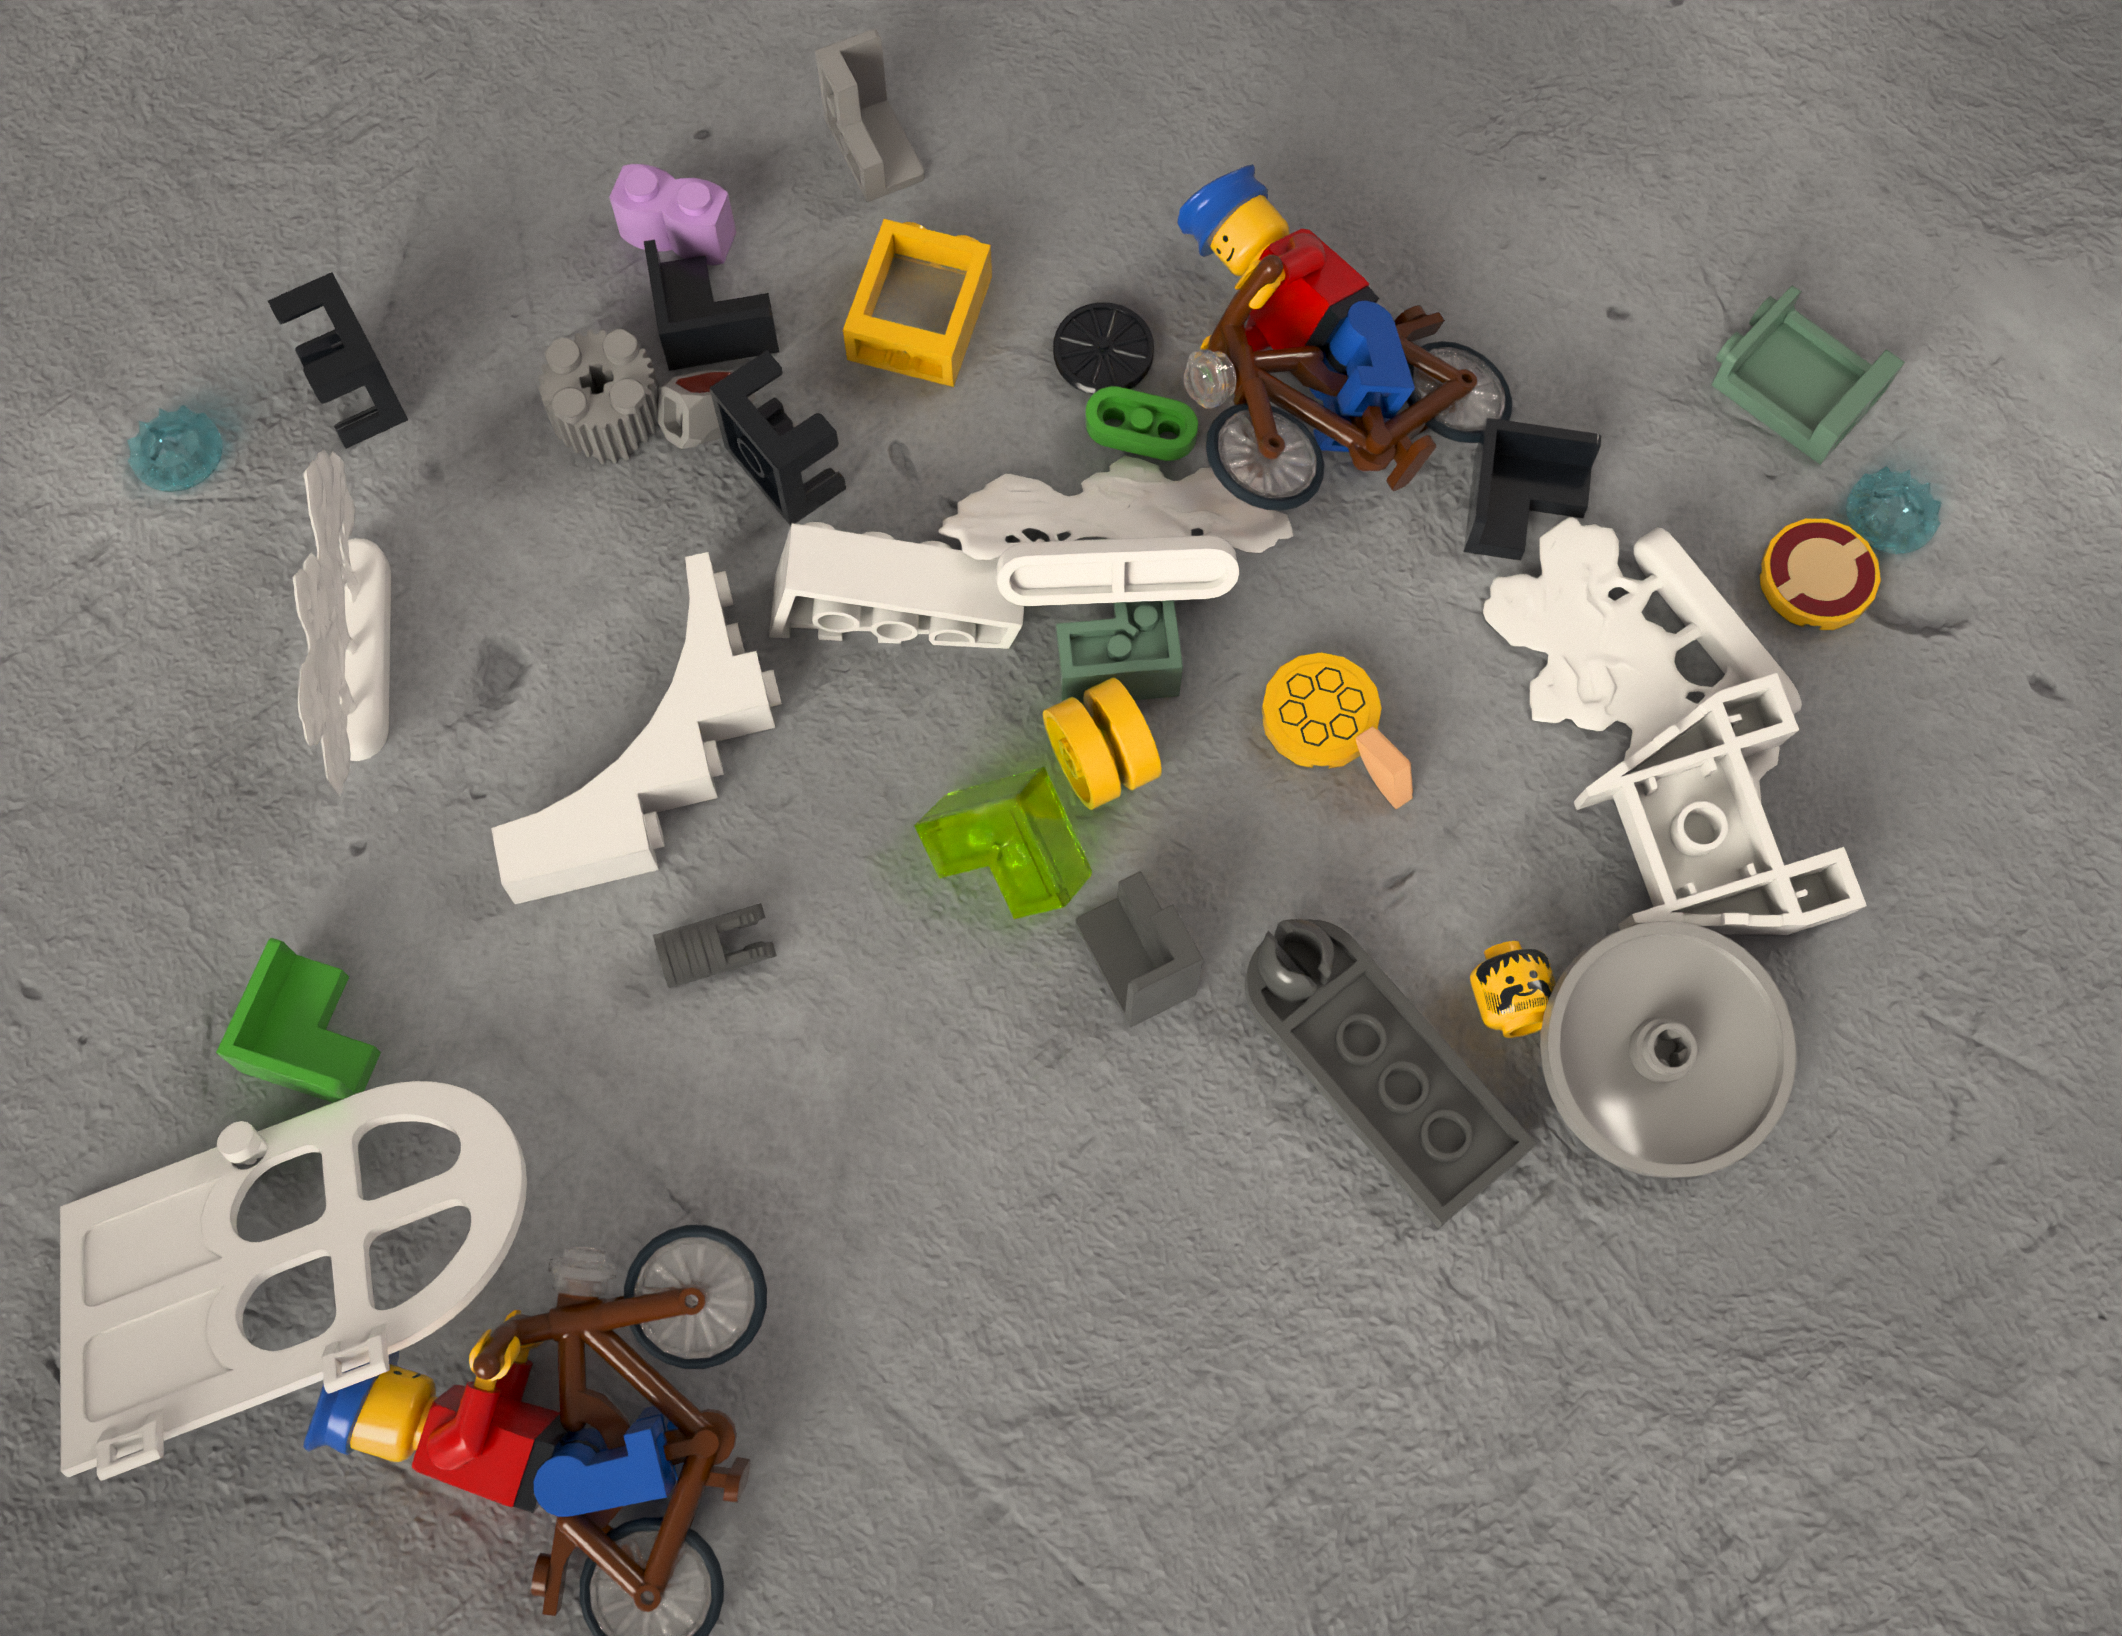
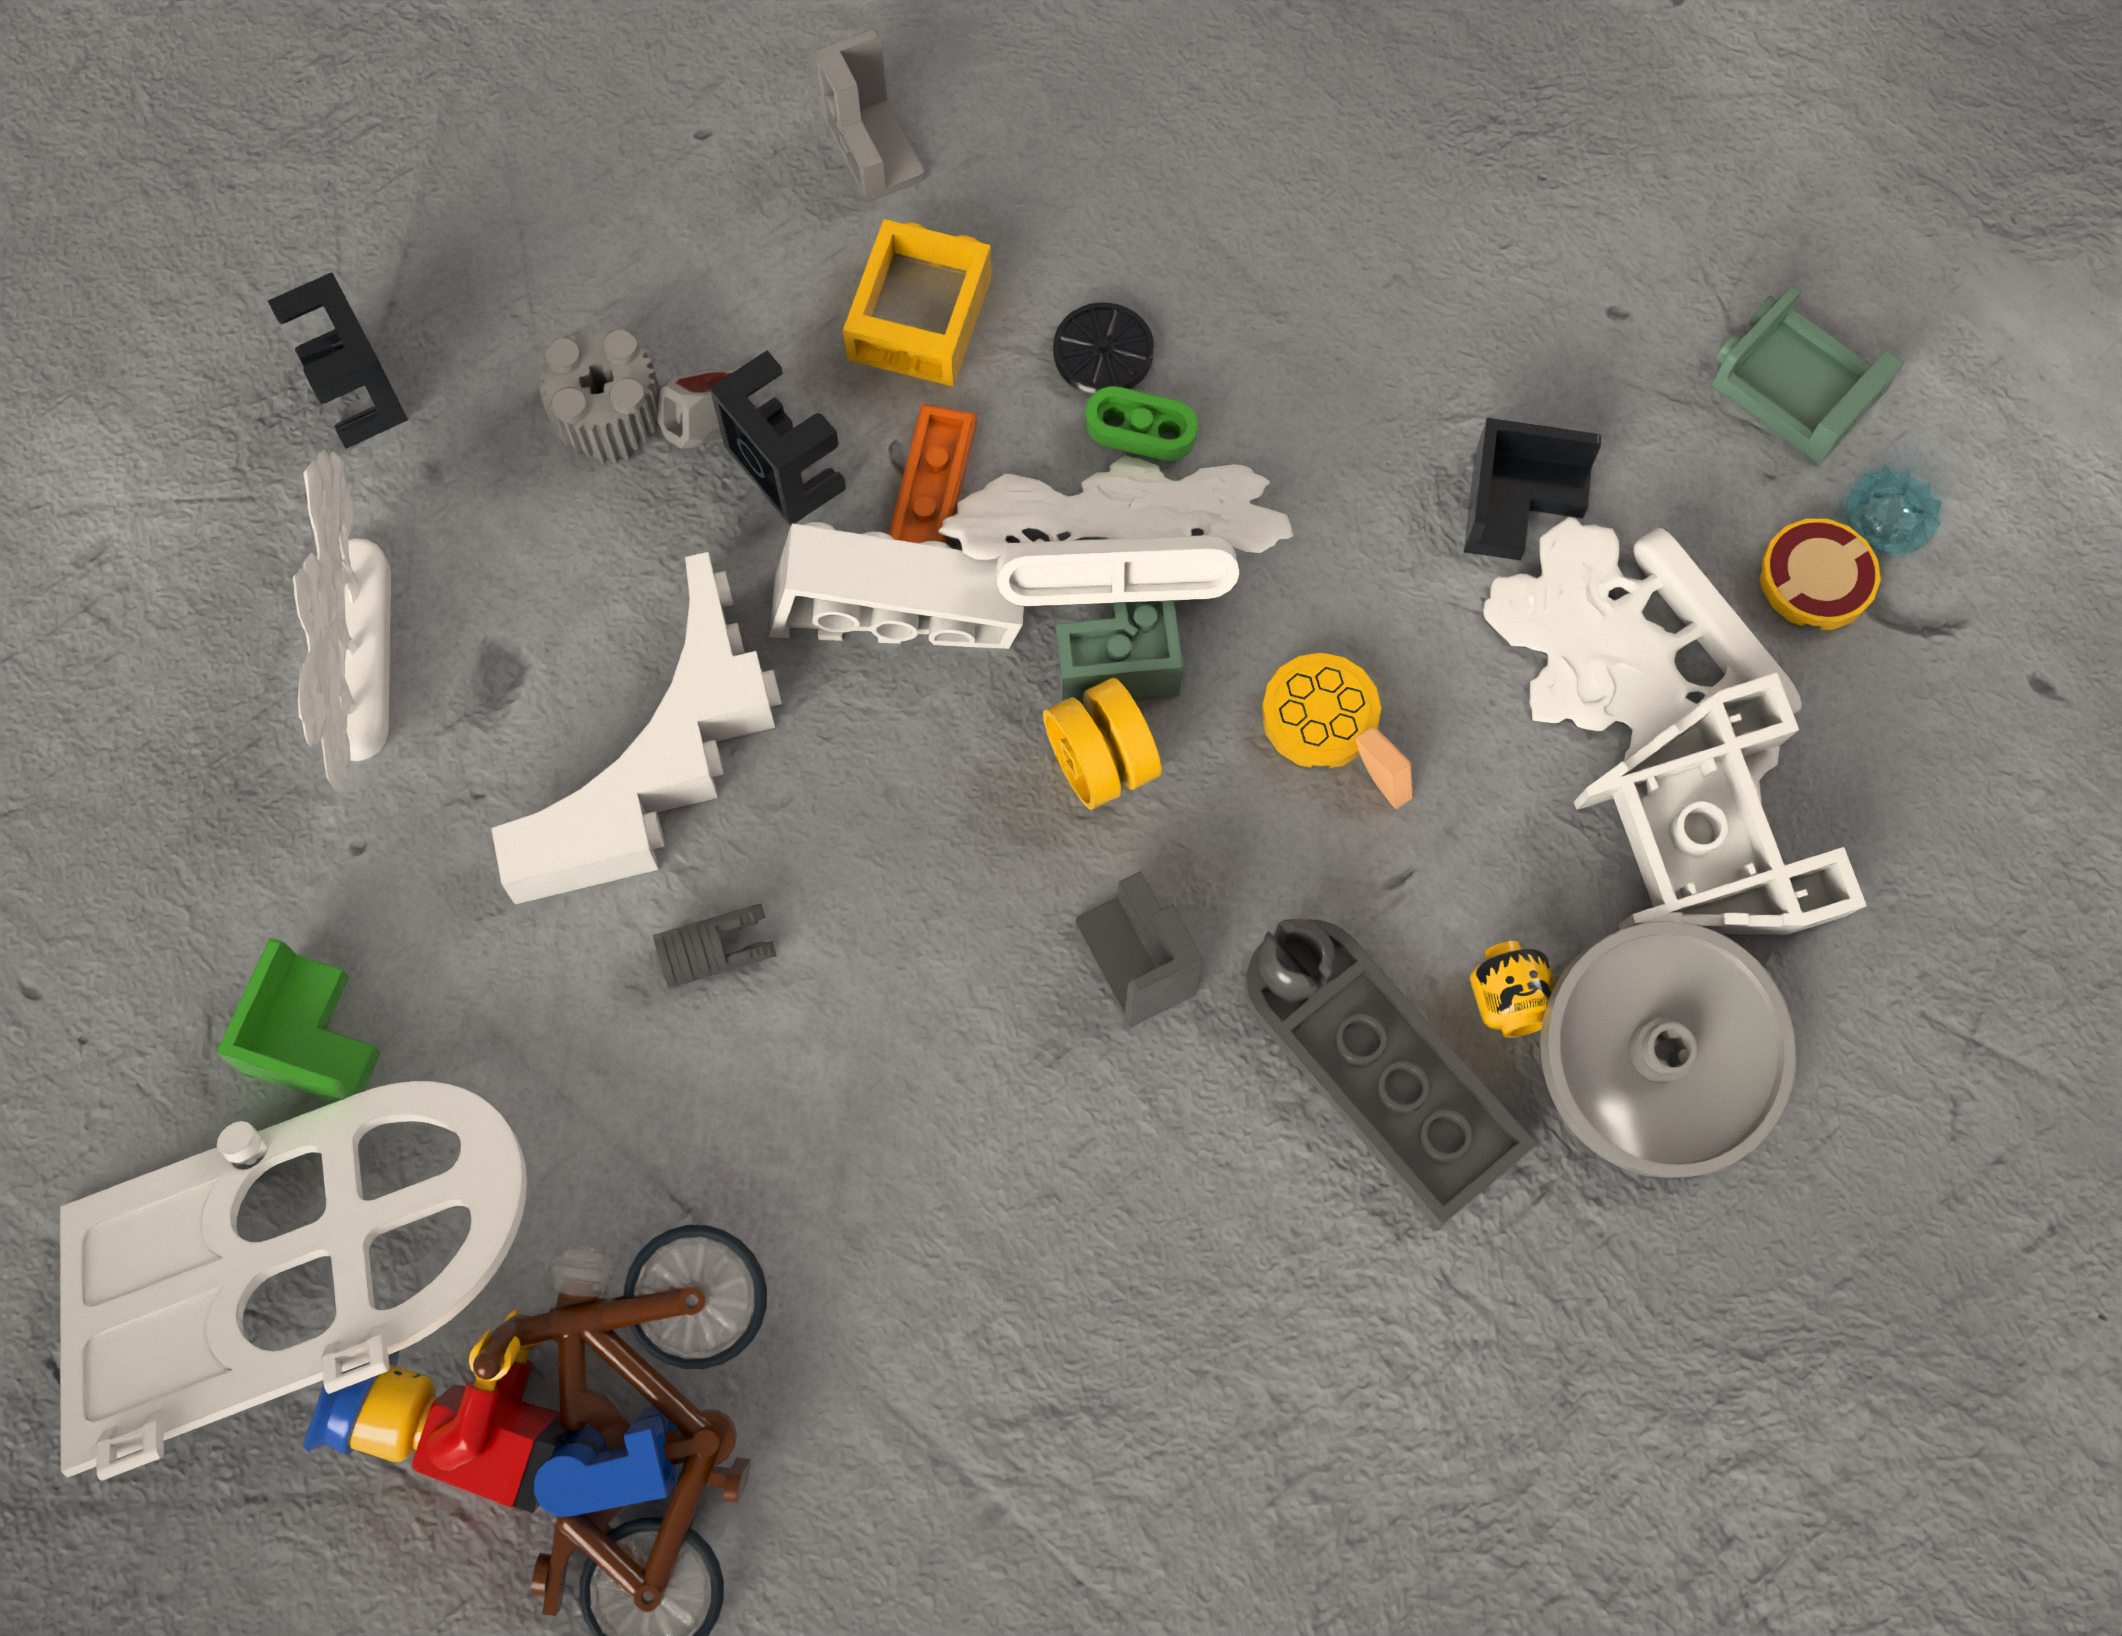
(168, 469): clear light blue gear -> none
(680, 213): lavender brick -> none
(697, 328): black panel -> none
(933, 474): none -> orange tile
(1017, 832): clear neon green panel -> none
(1335, 343): piece -> none

